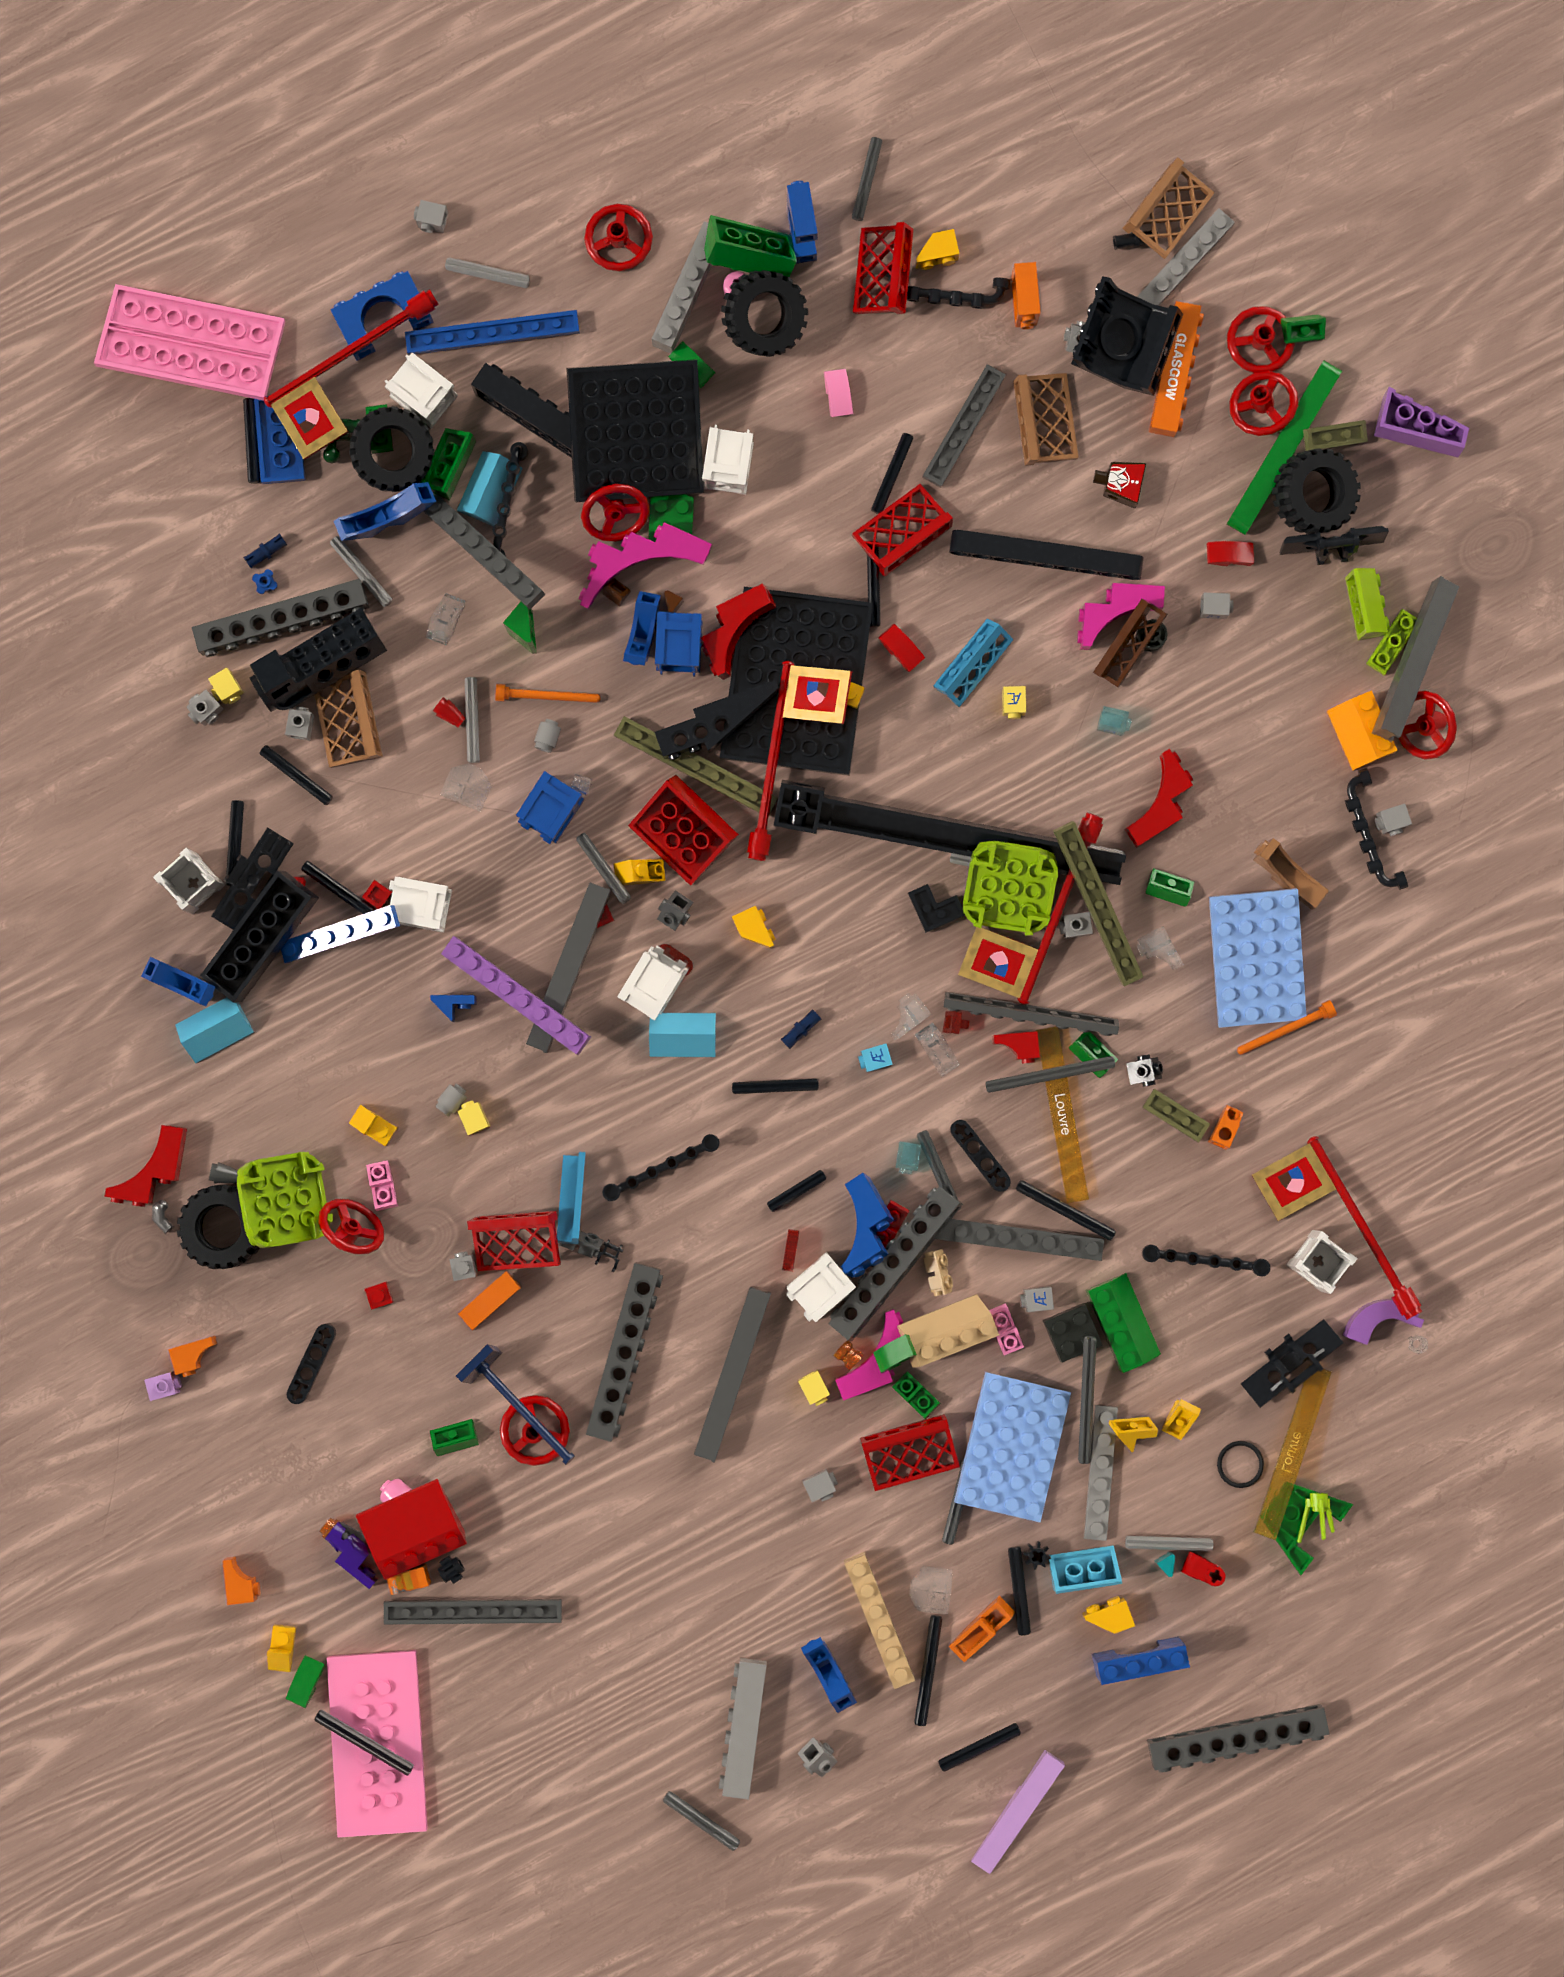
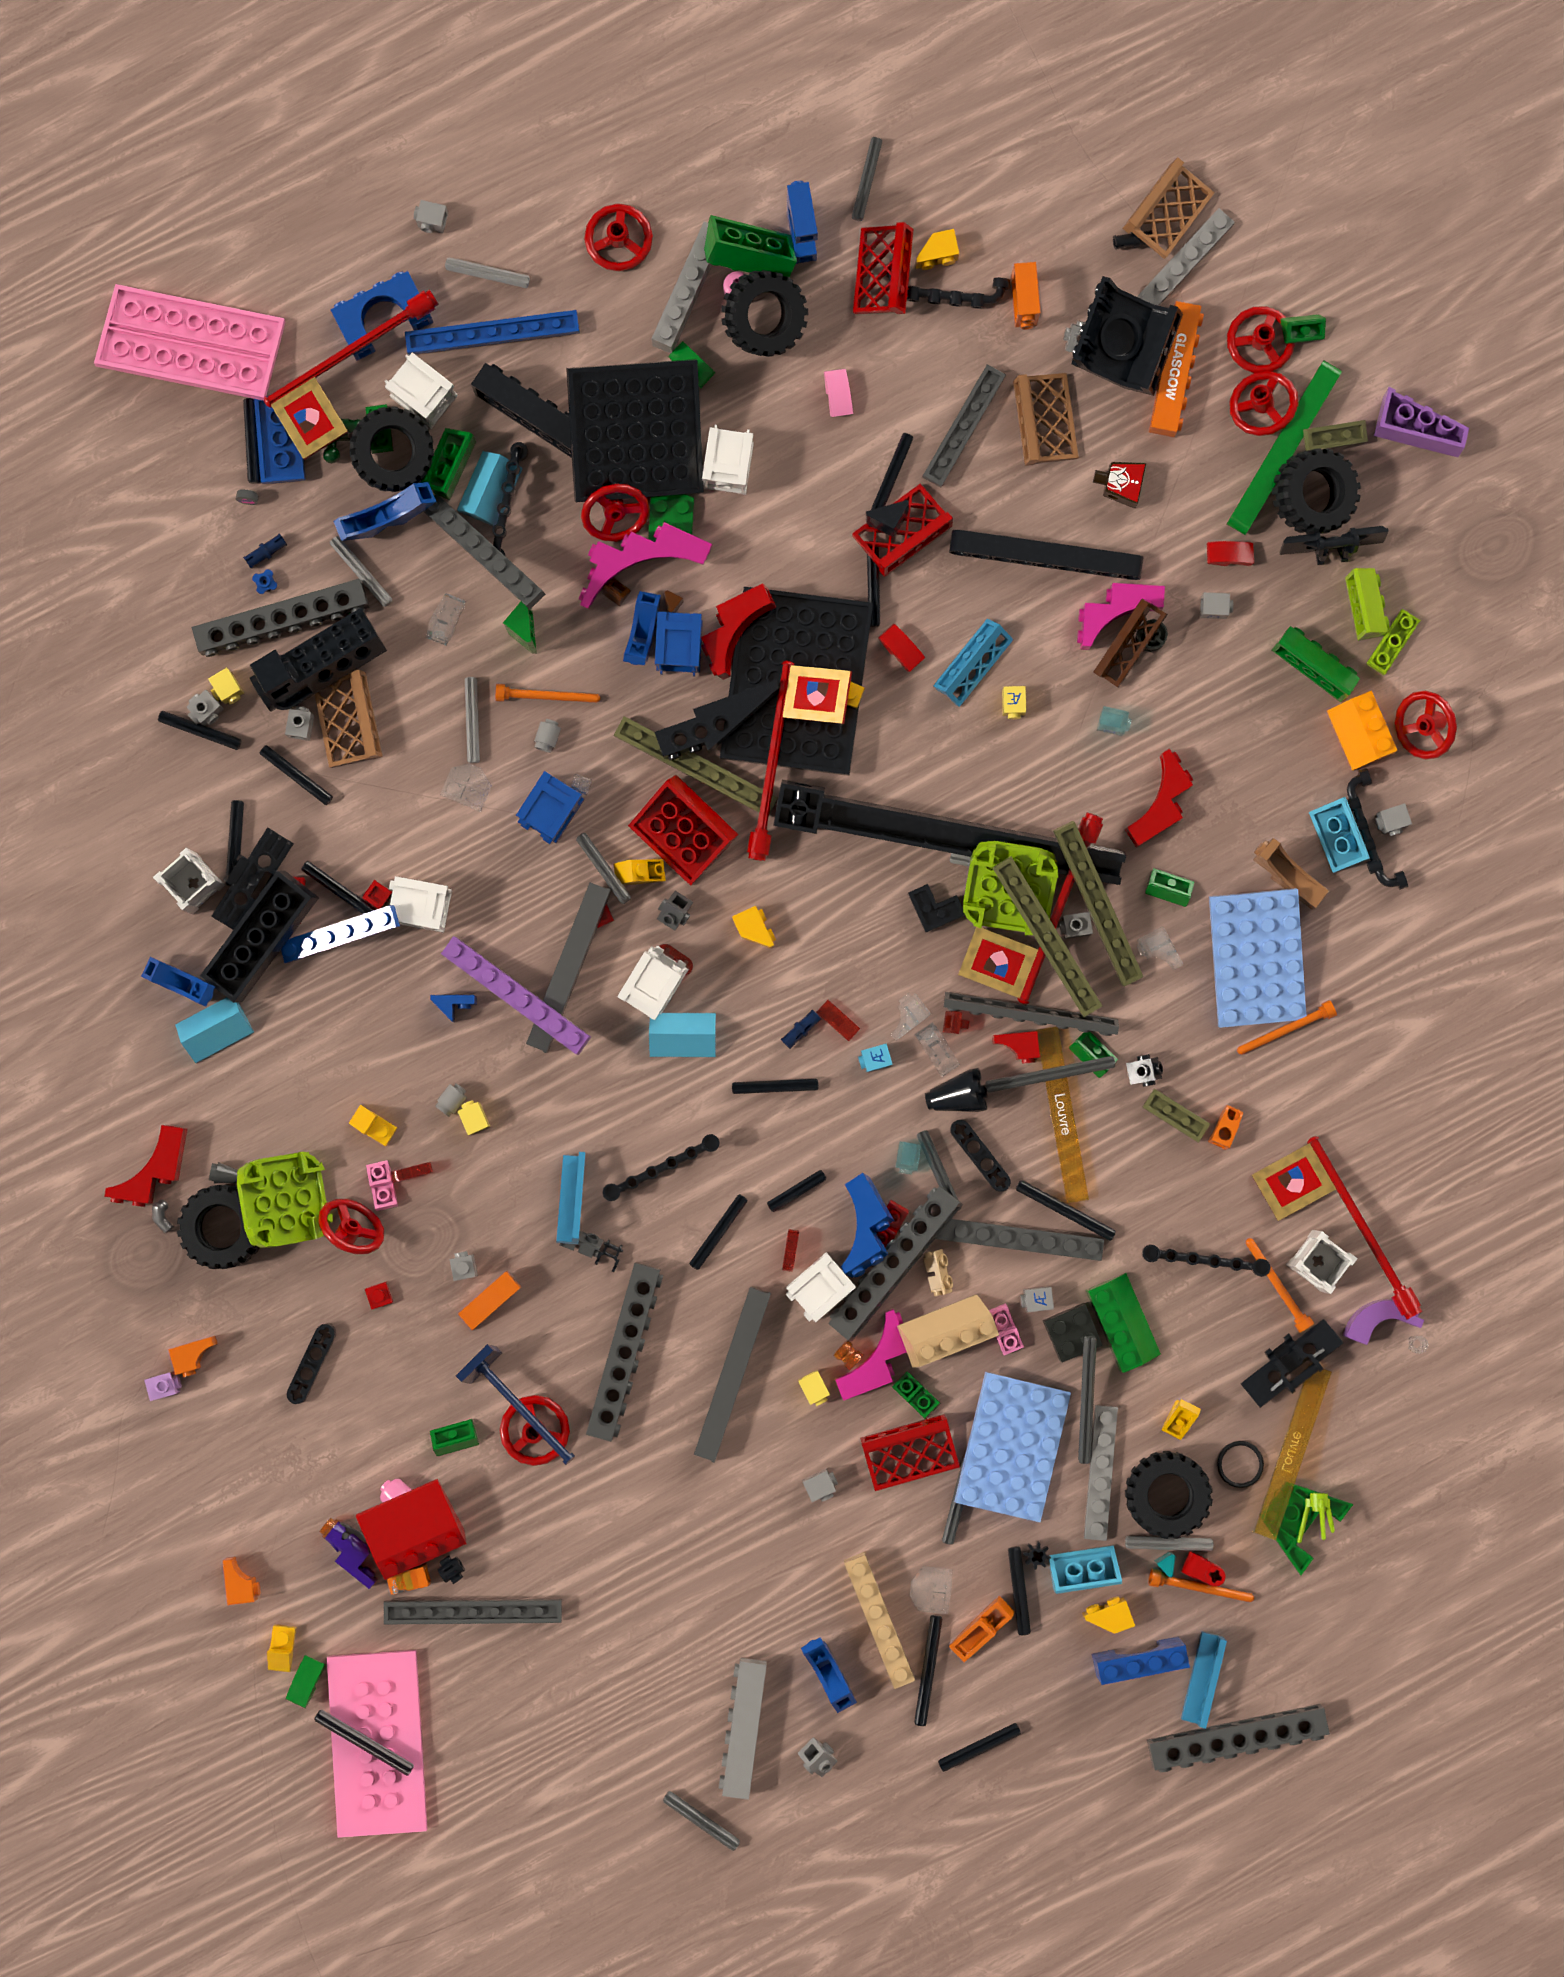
(199, 730): none -> black axle
(247, 497): none -> dark grey tile
(411, 1172): none -> clear red beam
(449, 712): red cone -> none
(509, 1223): red fence -> none
(718, 1232): none -> black axle
(838, 1020): none -> clear red piece
(888, 518): none -> black slope
(894, 1353): slope -> none
(959, 1094): none -> black cone
(1018, 1811): lavender slope -> none
(1047, 936): none -> olive plate
(1132, 1429): yellow slope -> none
(1158, 1578): none -> orange piece
(1195, 1509): none -> black tyre
(1204, 1679): none -> dark azure fence
(1302, 1320): none -> orange piece
(1316, 664): none -> green slope
(1339, 835): none -> medium azure slope
(1415, 659): dark grey tile -> none

